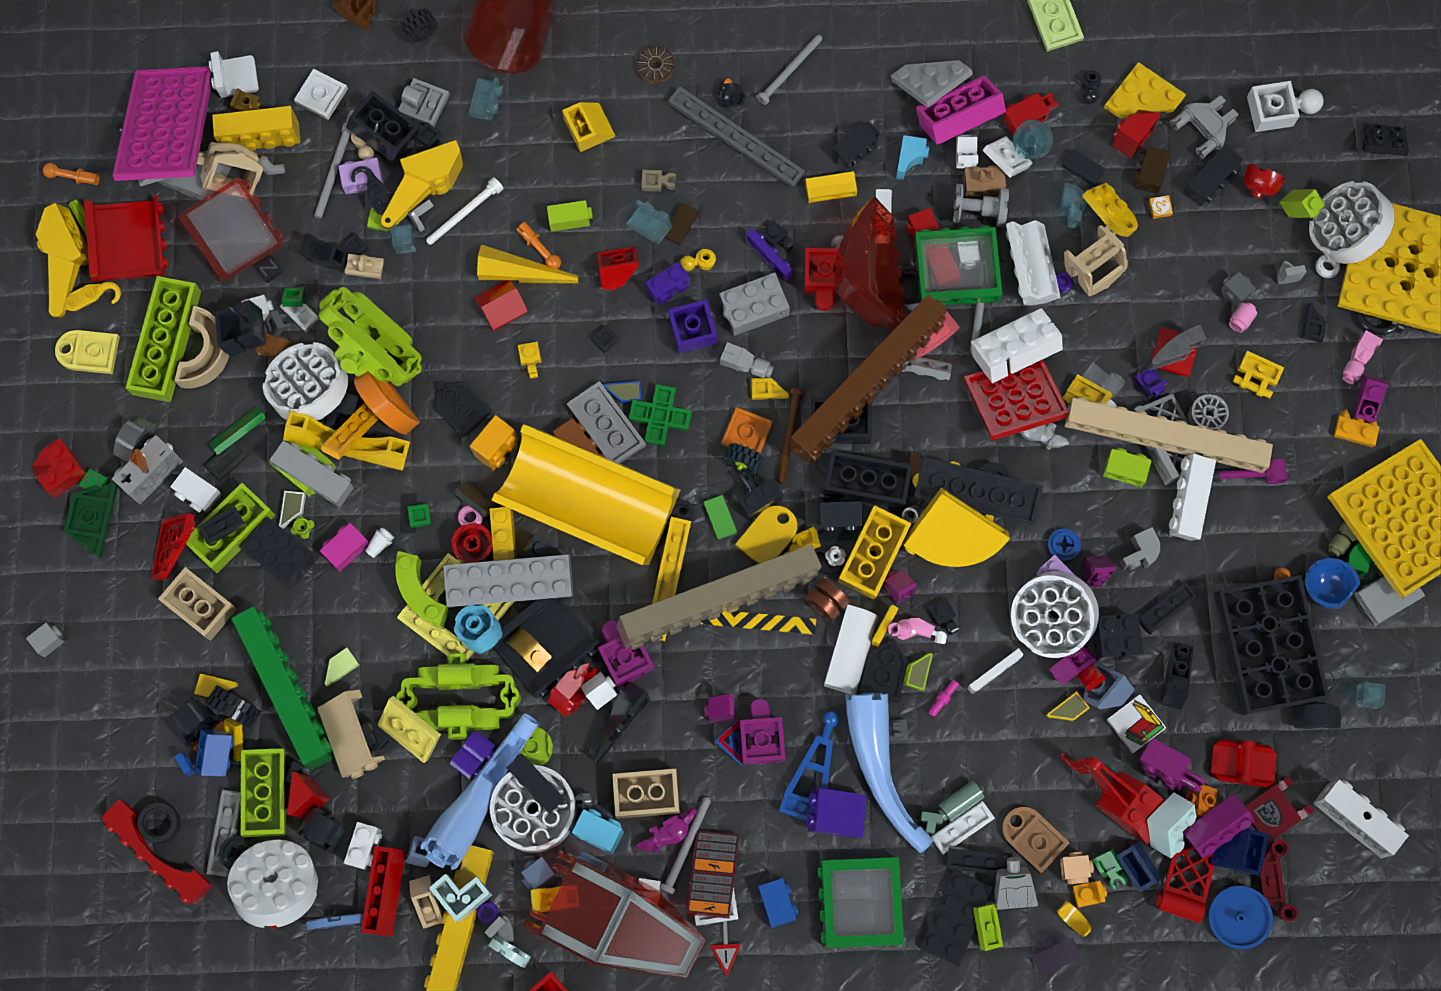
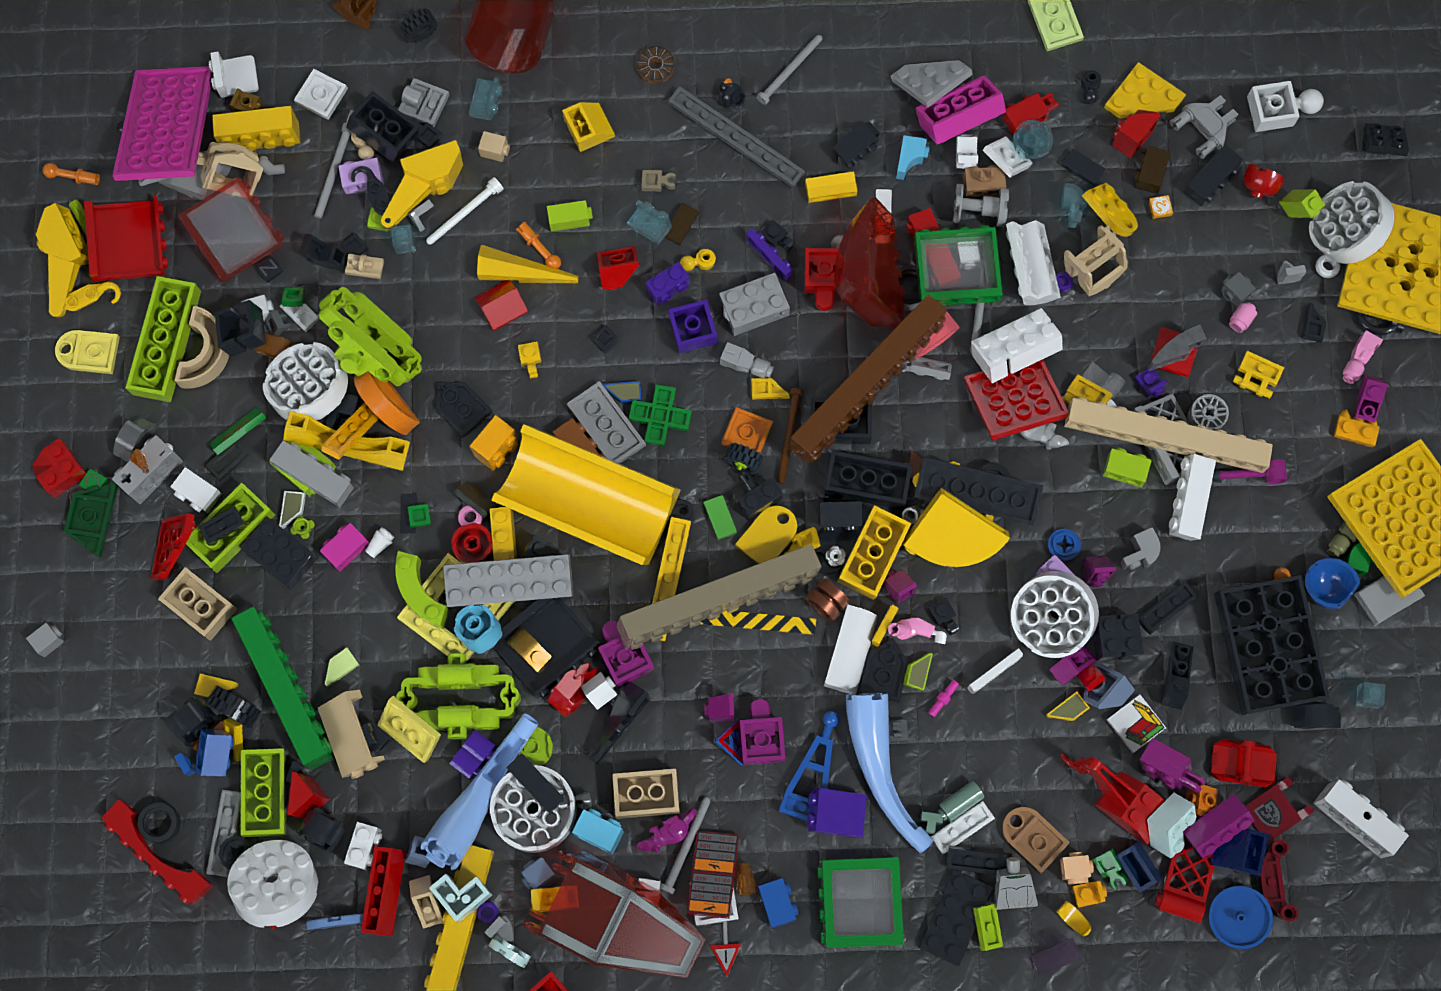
(493, 146): none -> tan brick
(745, 880): none -> clear orange cone

